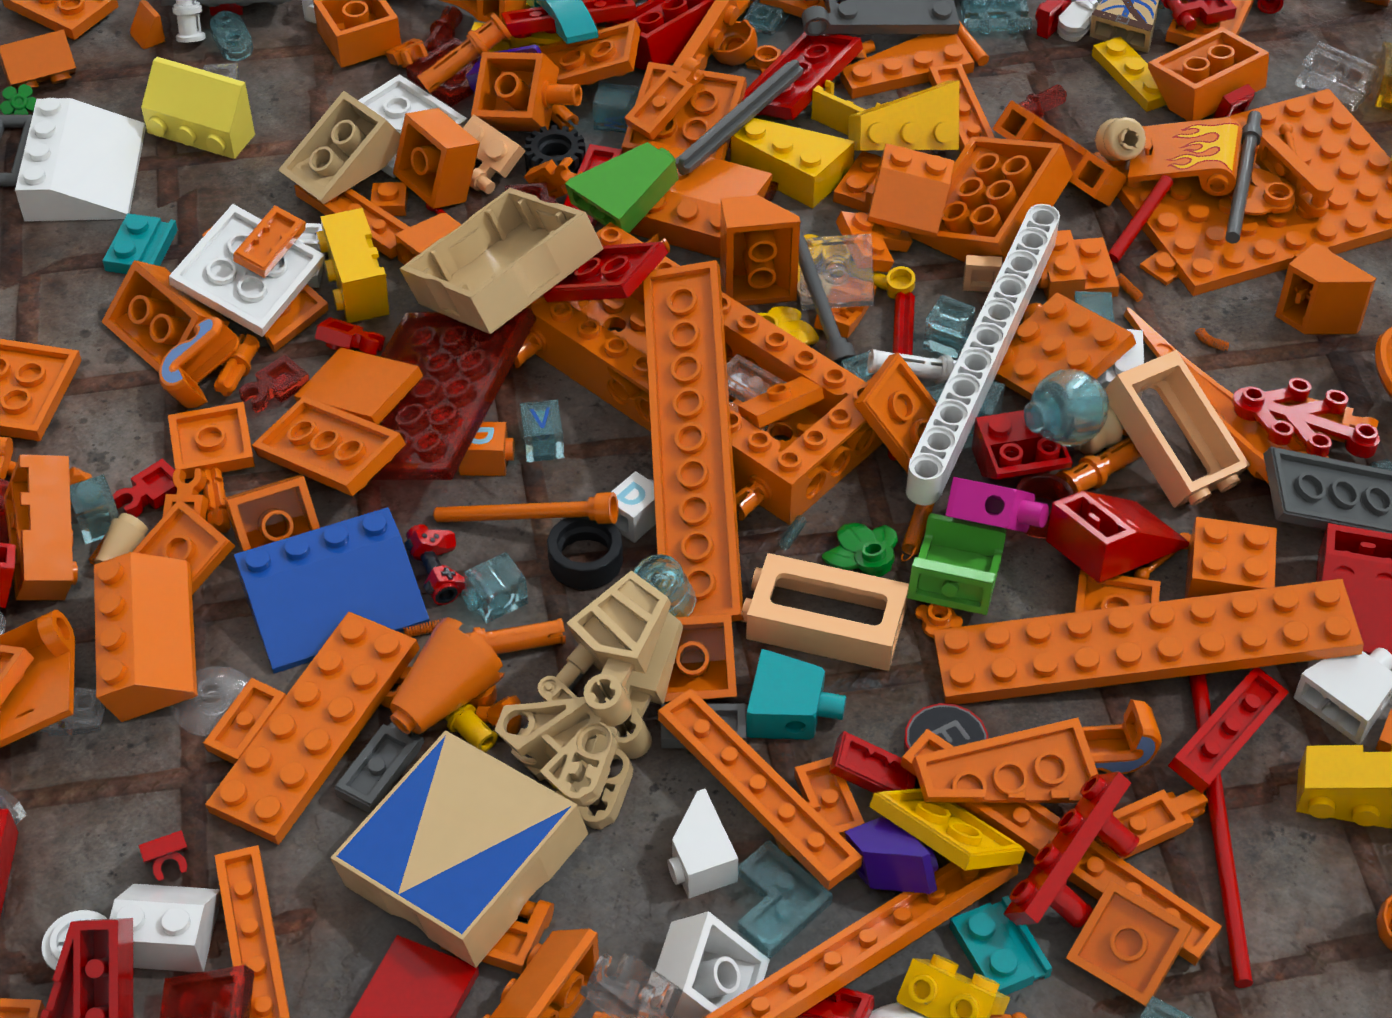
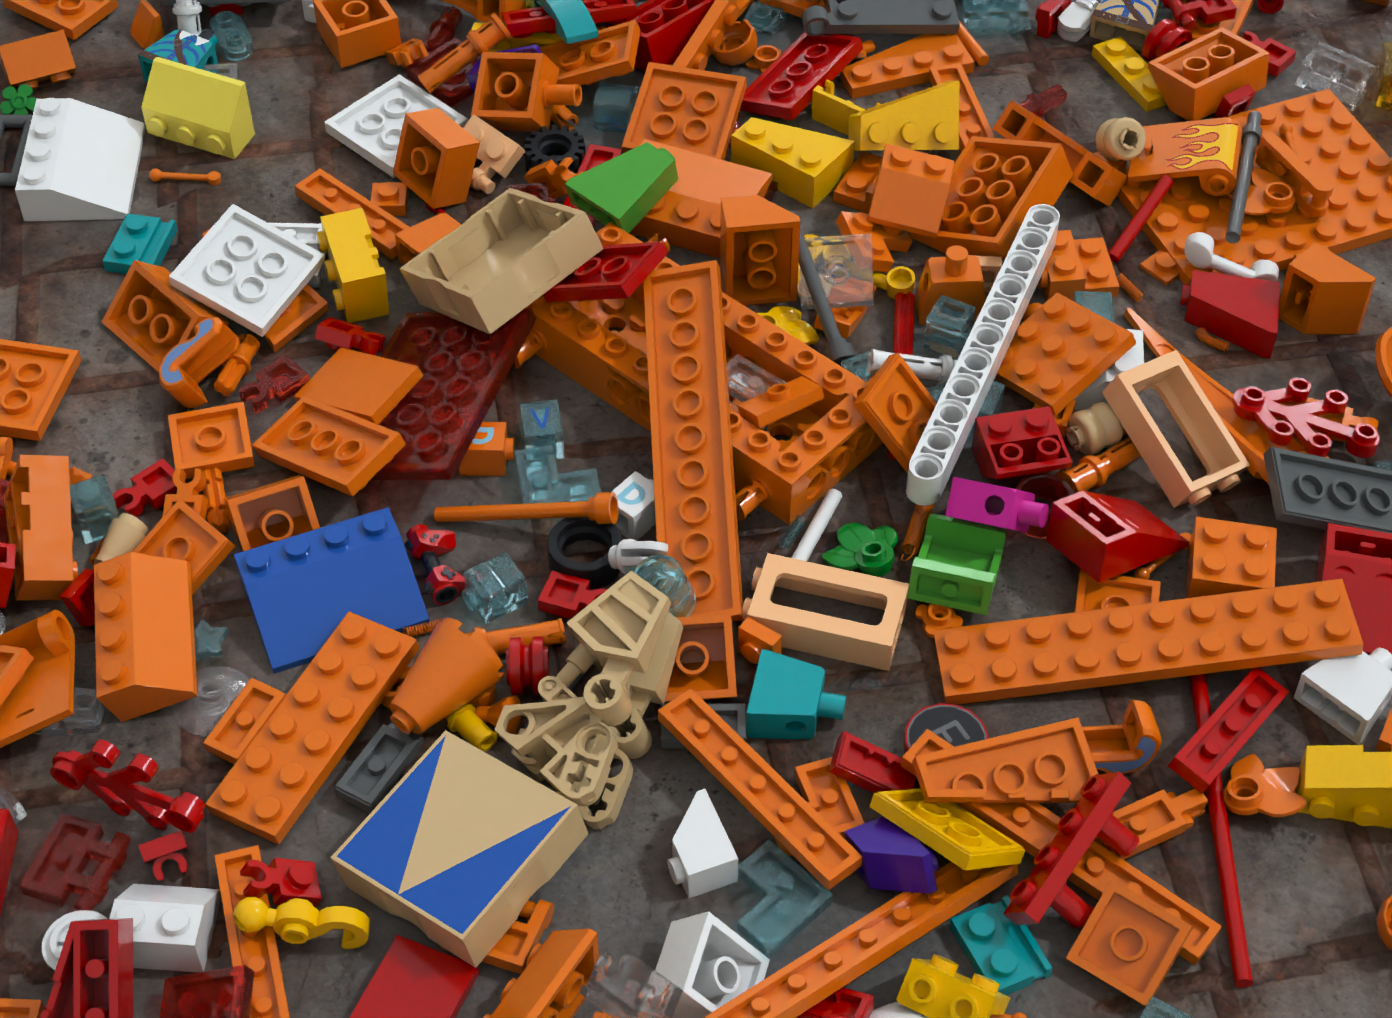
(63, 859): none -> clear red plate
(80, 598): none -> red plate
(119, 787): none -> red plant
(181, 48): none -> torso
(209, 640): none -> clear light blue piece
(213, 177): none -> orange hinge
(269, 241): orange plate -> none
(283, 879): none -> red plate
(300, 921): none -> yellow piece
(341, 149): tan slope -> none
(526, 664): none -> red wheel
(543, 483): none -> clear light blue plate
(566, 595): none -> red plate
(629, 553): none -> white arm
(665, 99): orange plate -> none
(738, 117): dark grey axle -> none
(754, 637): none -> orange plate
(817, 525): none -> white bar
(952, 276): none -> orange torso
(1067, 407): clear light blue brick -> none
(1164, 38): none -> red wheel
(1199, 253): none -> white bar
(1234, 309): none -> red slope
(1263, 790): none -> orange plate
(1279, 55): none -> red plate

